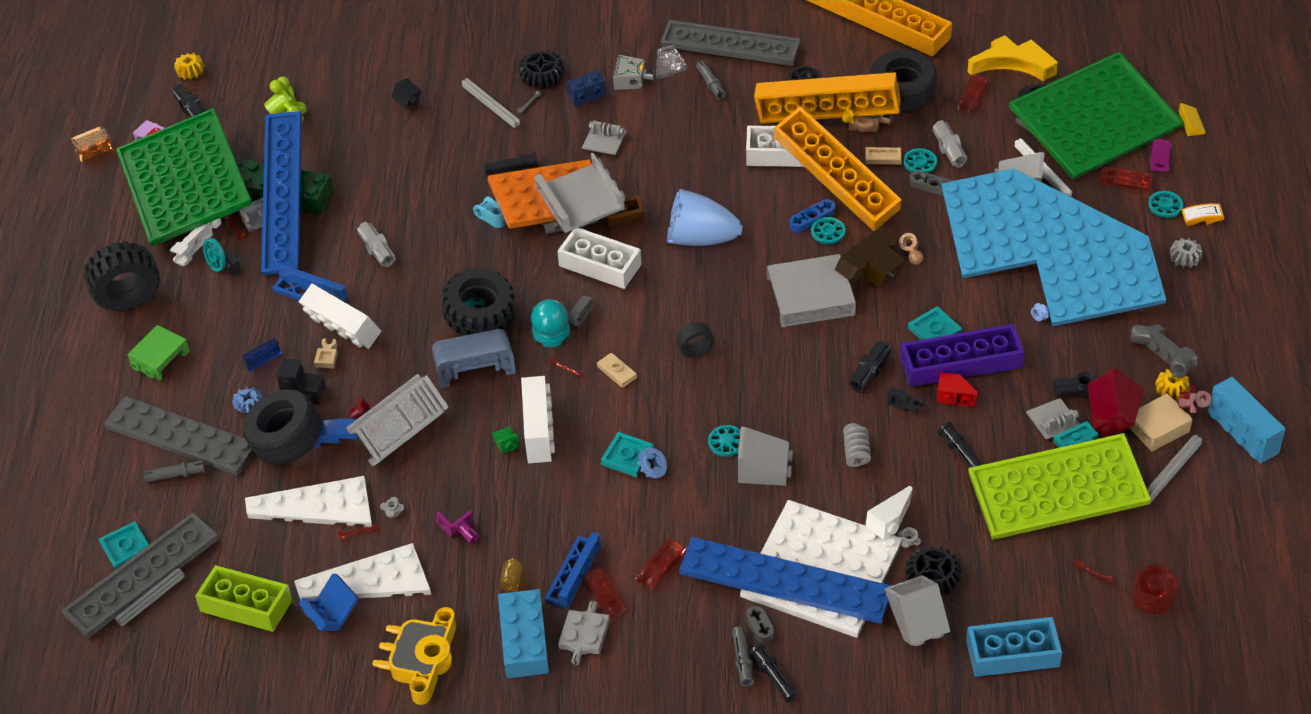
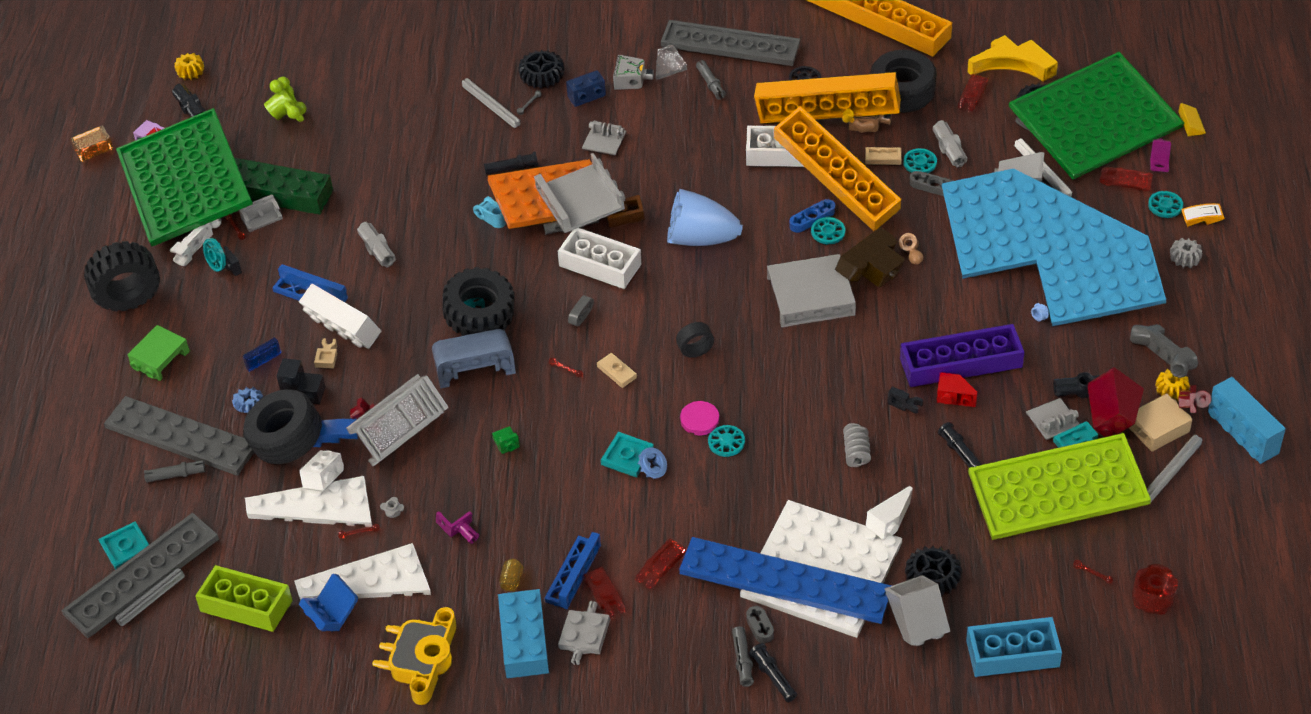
(281, 192): blue plate -> none
(322, 470): none -> white brick
(406, 93): black brick -> none
(537, 419): white brick -> none
(550, 323): teal tile -> none
(699, 418): none -> dark pink tile
(763, 458): light grey slope -> none
(869, 366): black piece -> none
(909, 533): light grey plate -> none
(933, 324): teal plate -> none

